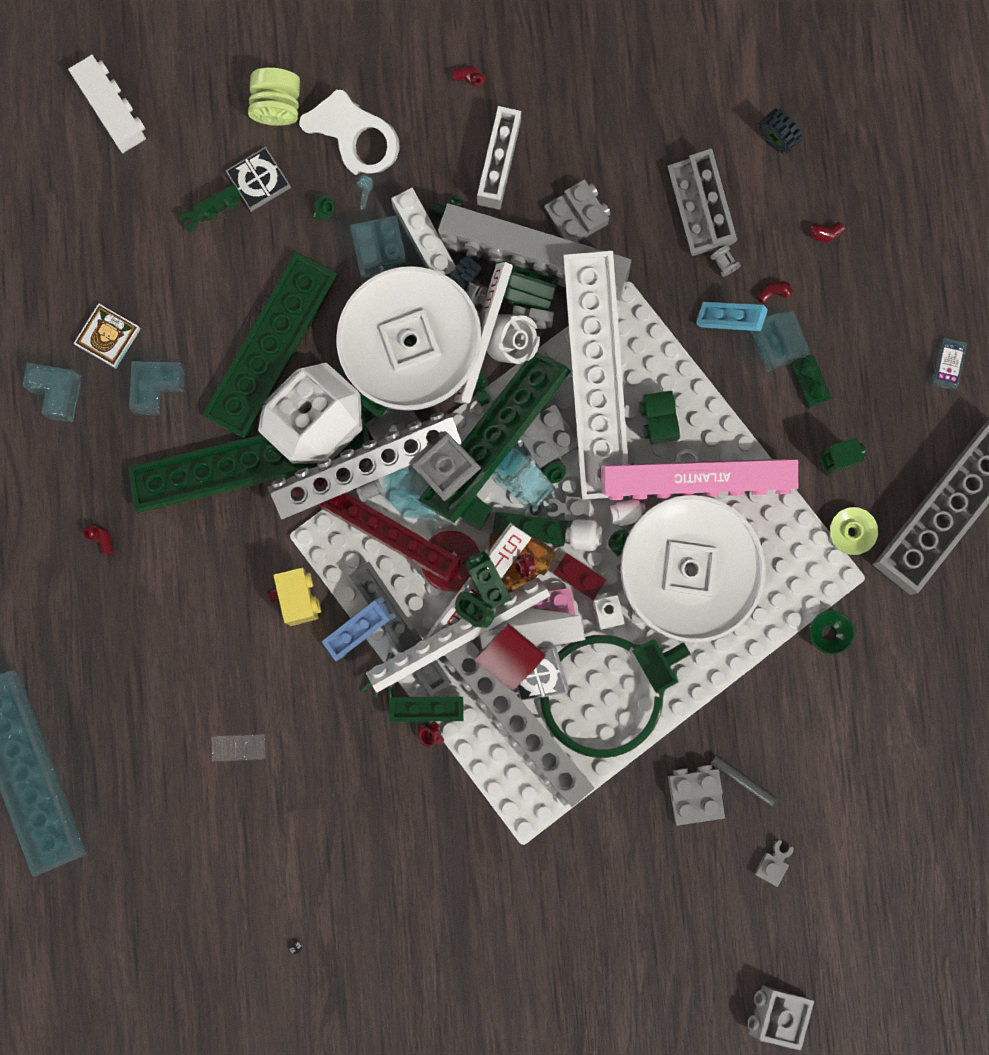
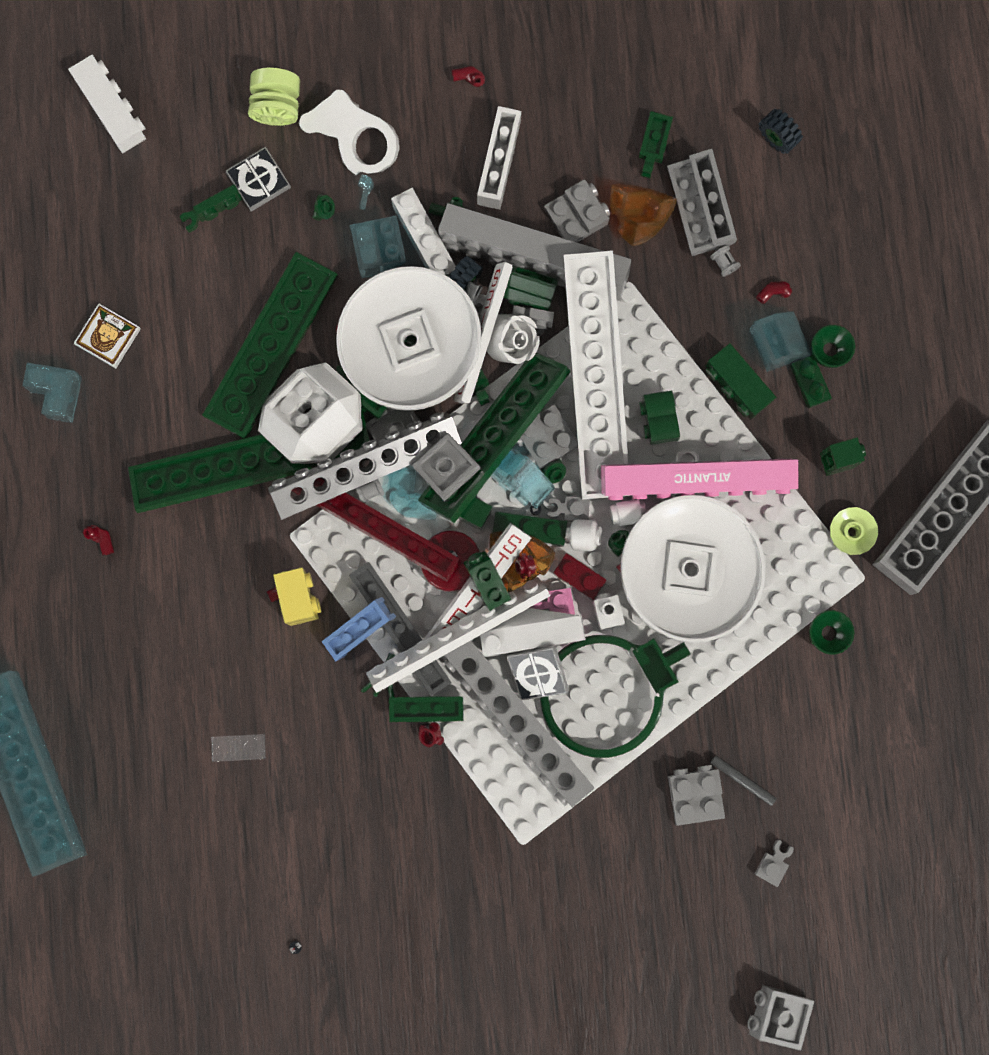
(149, 380): clear light blue brick -> none
(474, 609): dark green plate -> none
(510, 657): dark red slope -> none
(640, 212): none -> clear orange brick
(654, 141): none -> dark green plate
(731, 316): medium azure plate -> none
(739, 382): none -> dark green brick
(826, 234): dark red arm -> none
(840, 338): none -> dark green piece
(949, 363): tile -> none

